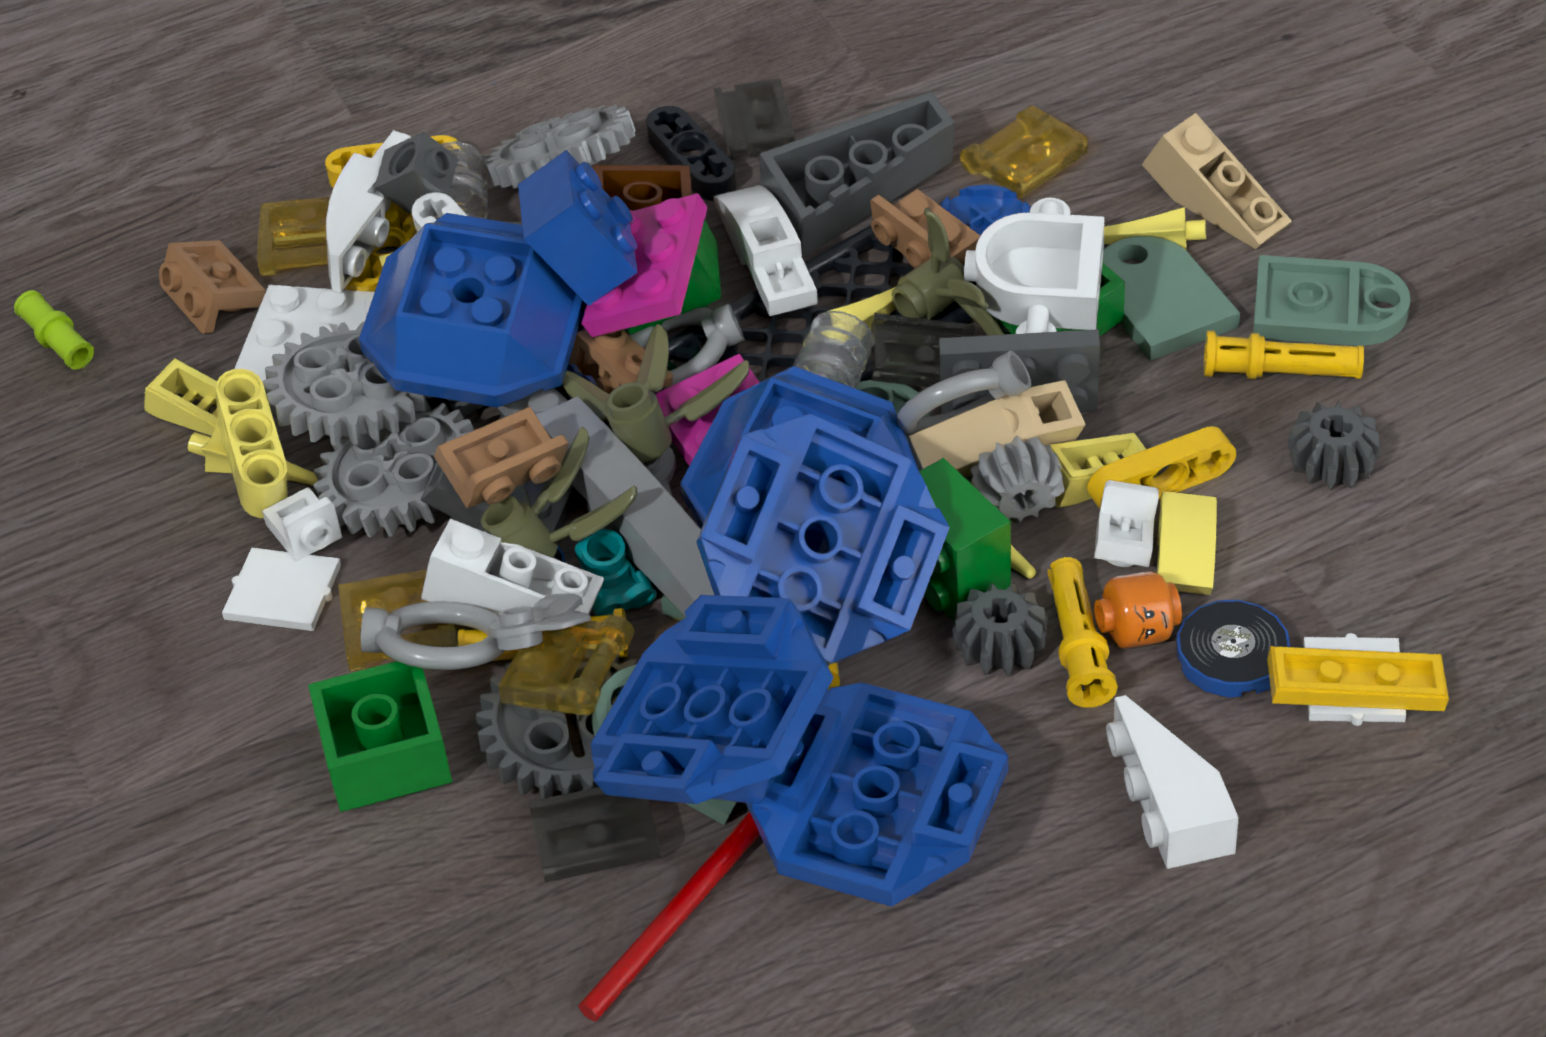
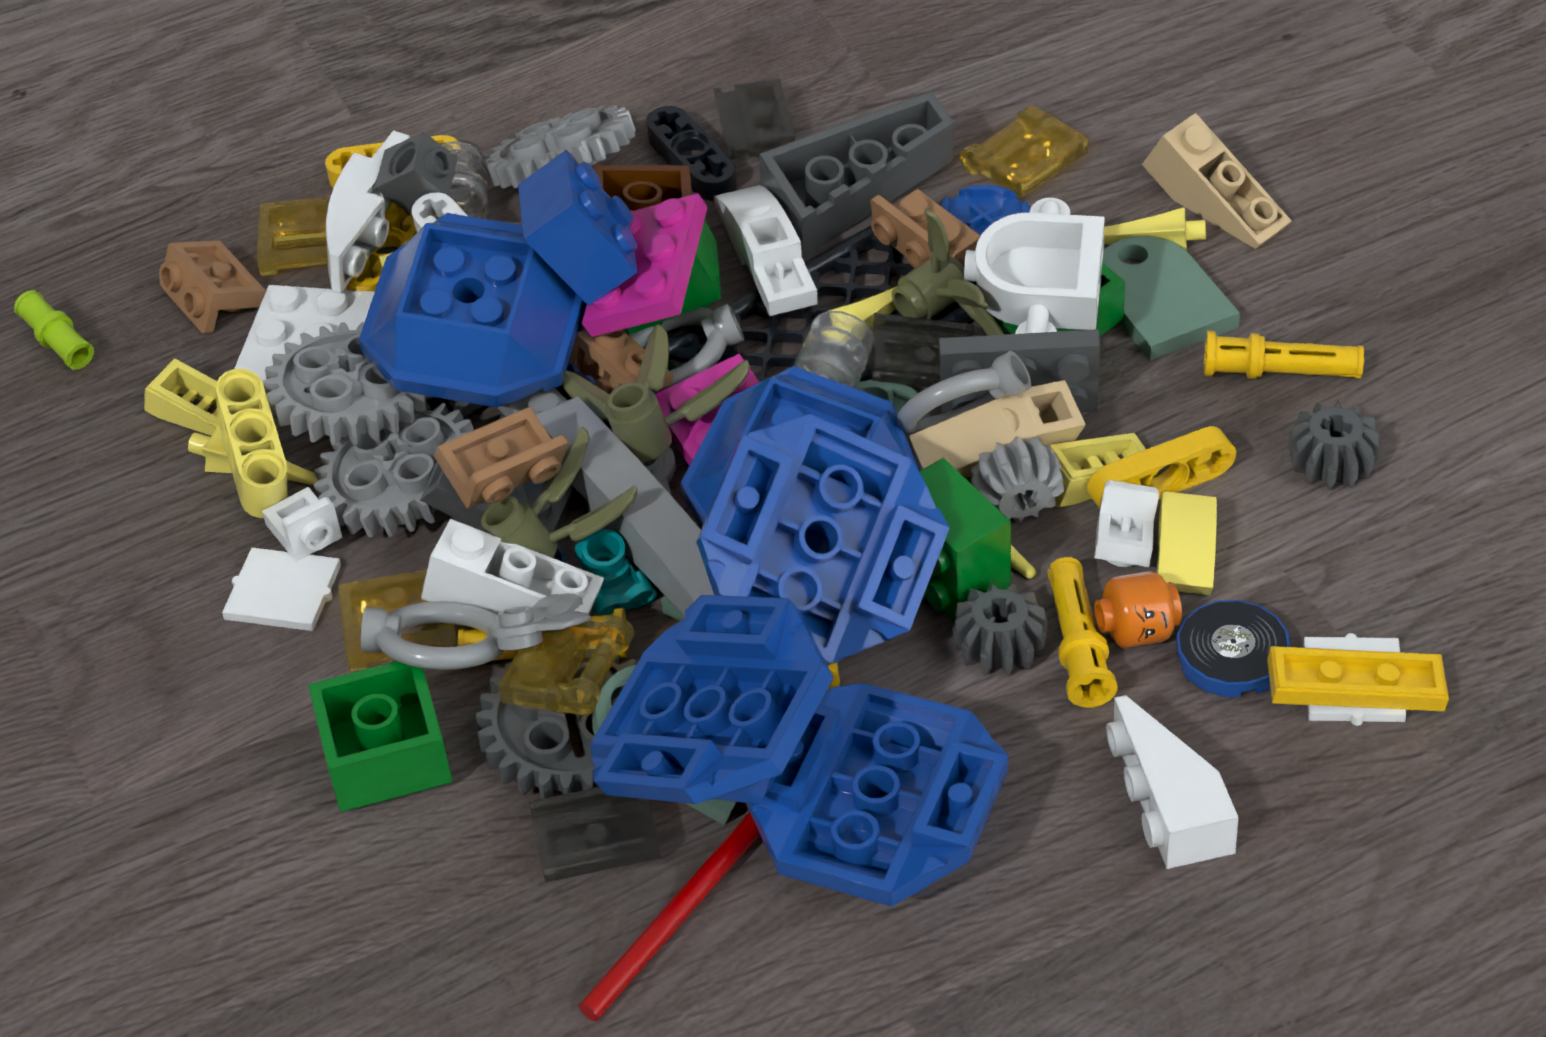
(1328, 301): sand green tile -> none

